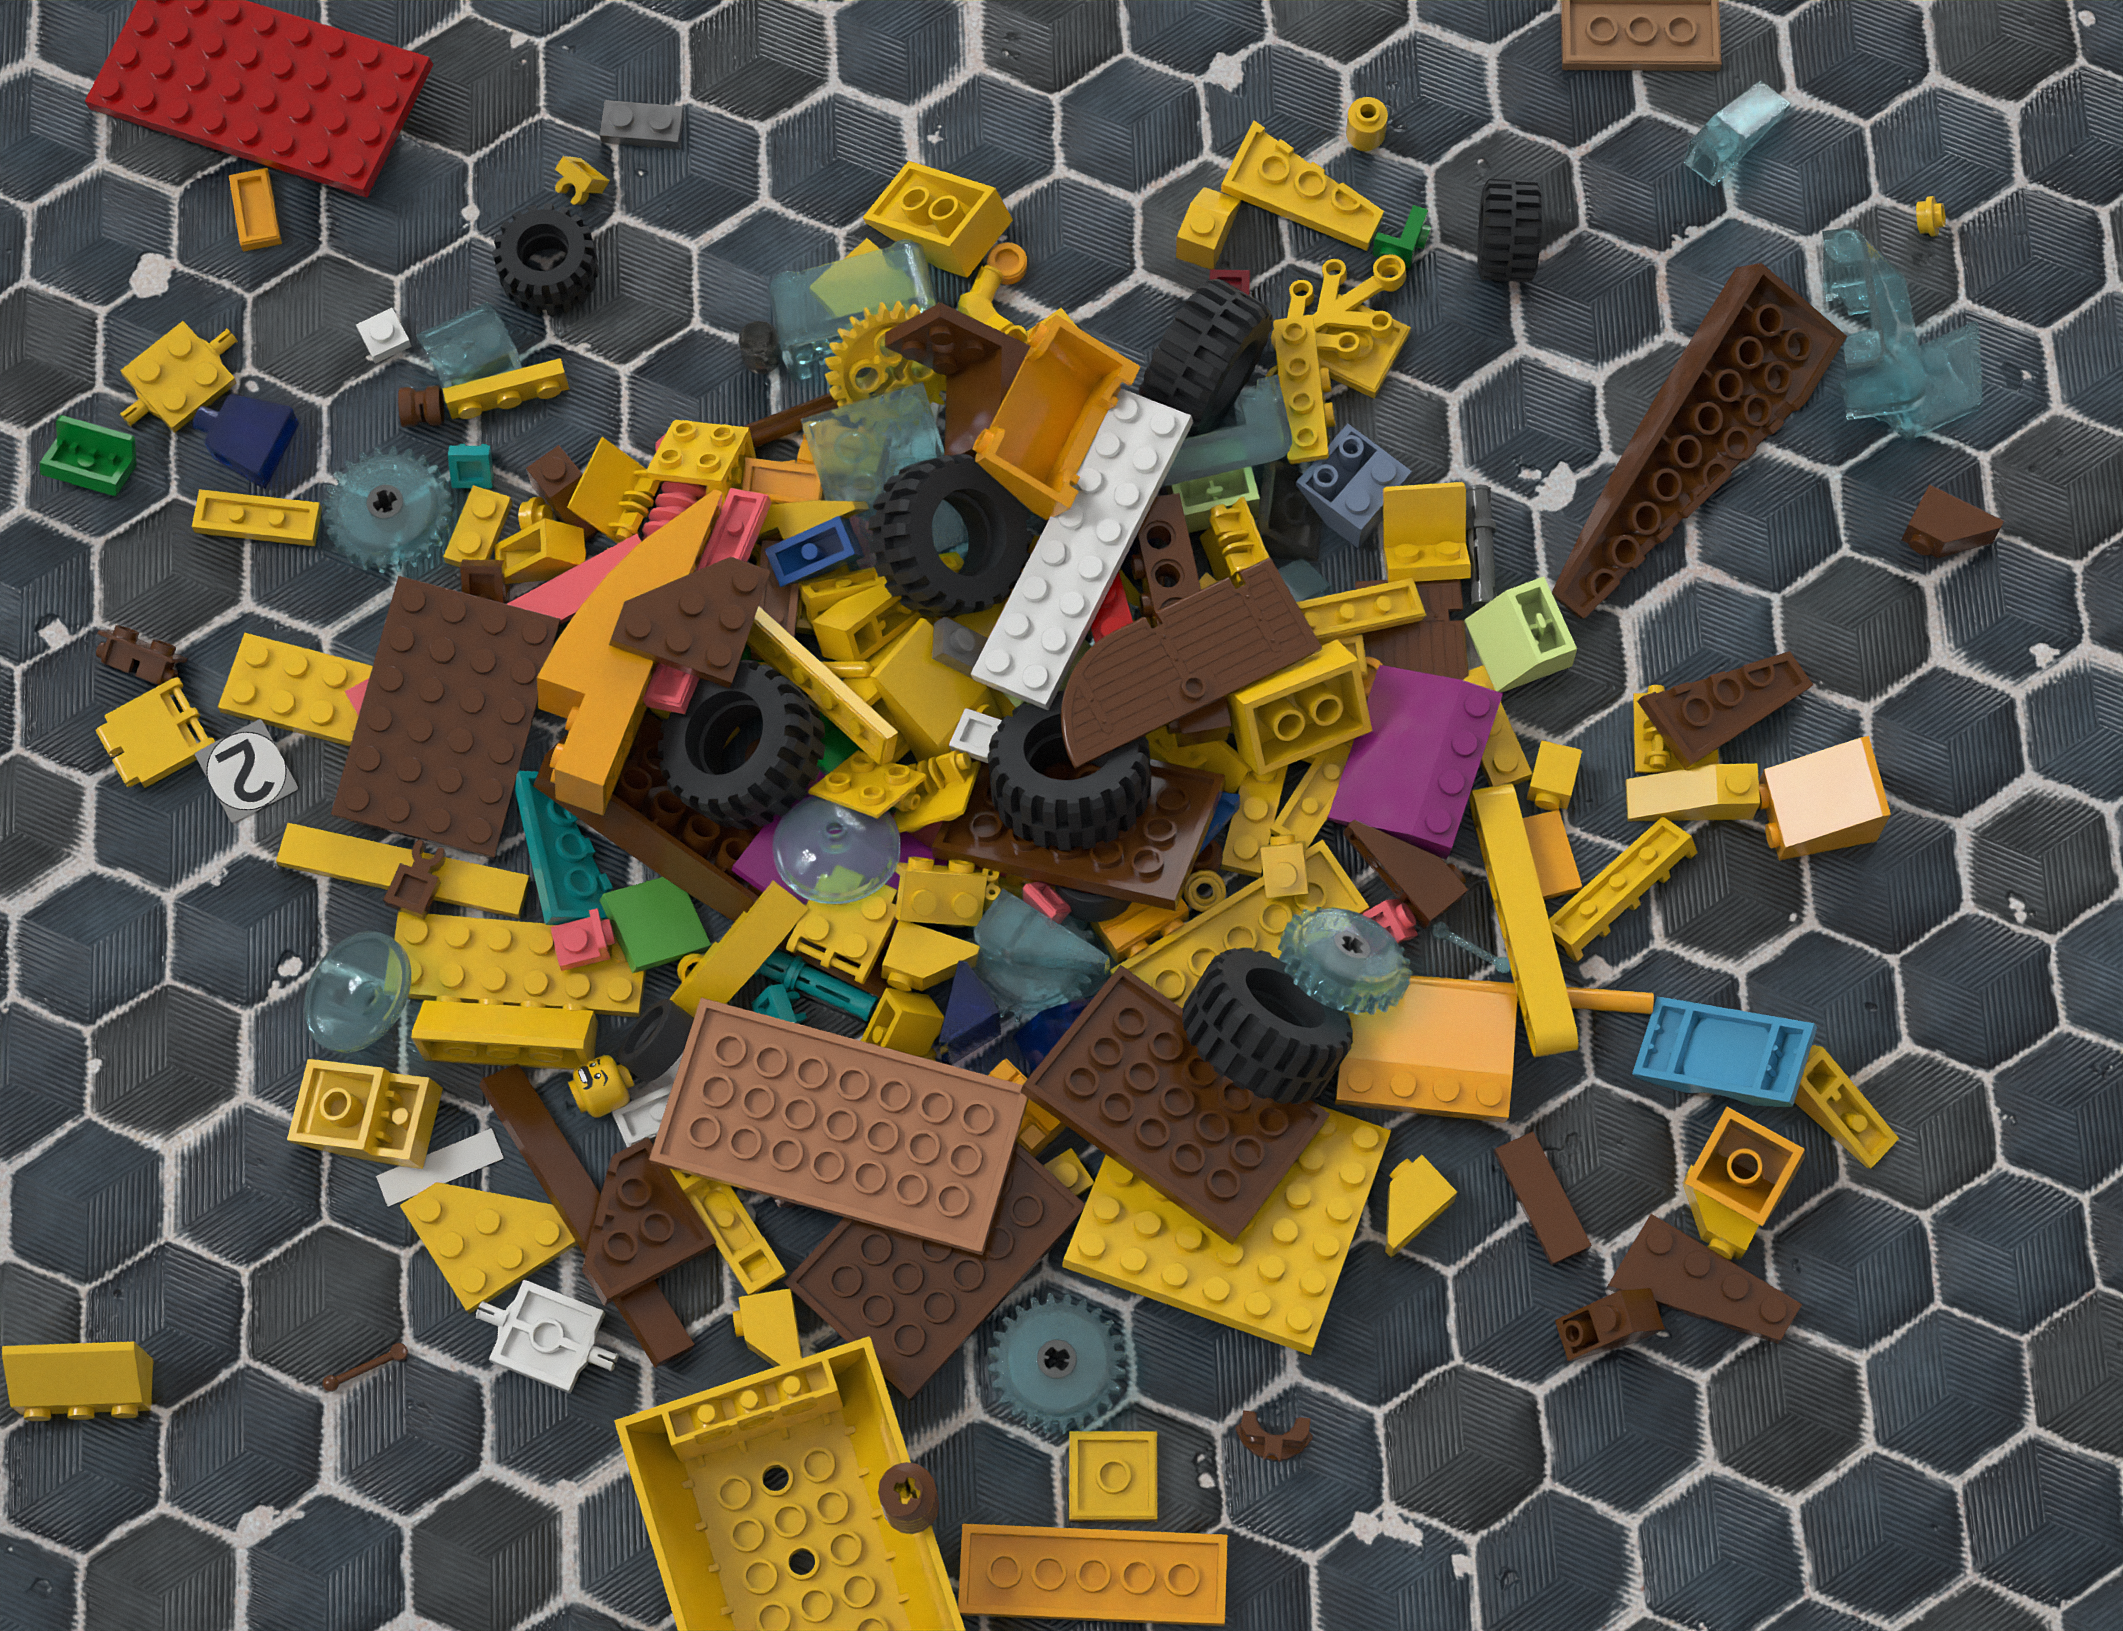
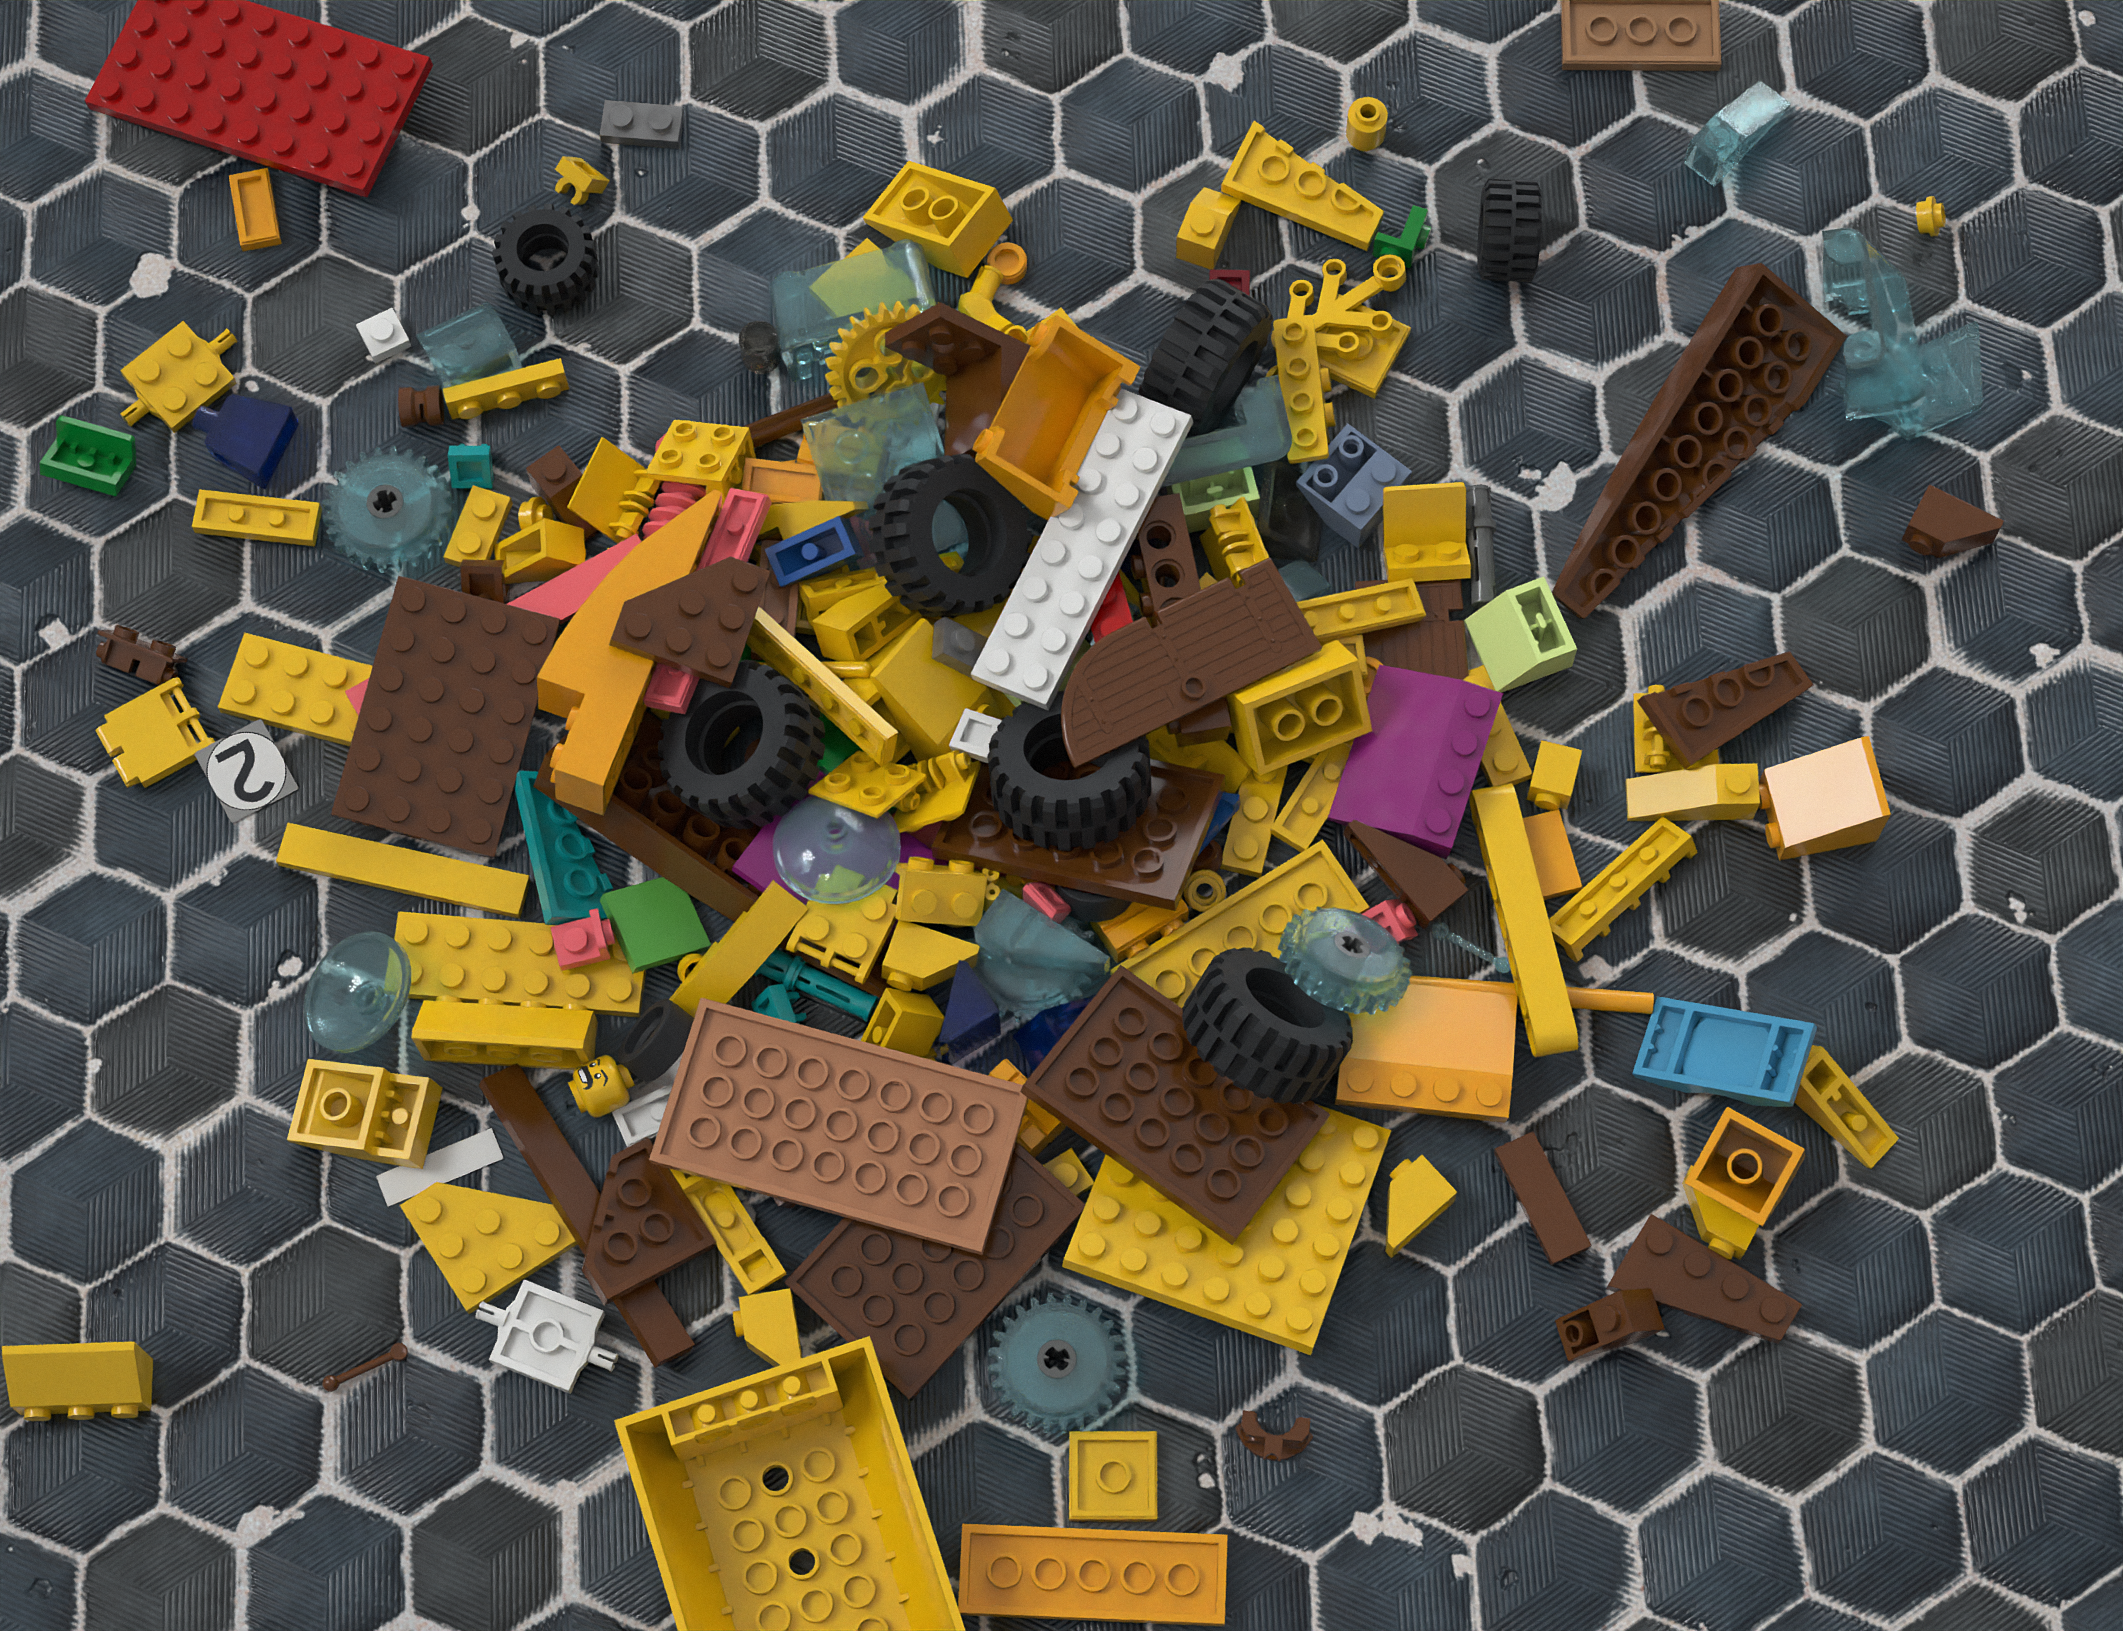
(415, 886): reddish brown plate -> none
(899, 1483): reddish brown piece -> none
(1284, 866): yellow bracket -> none

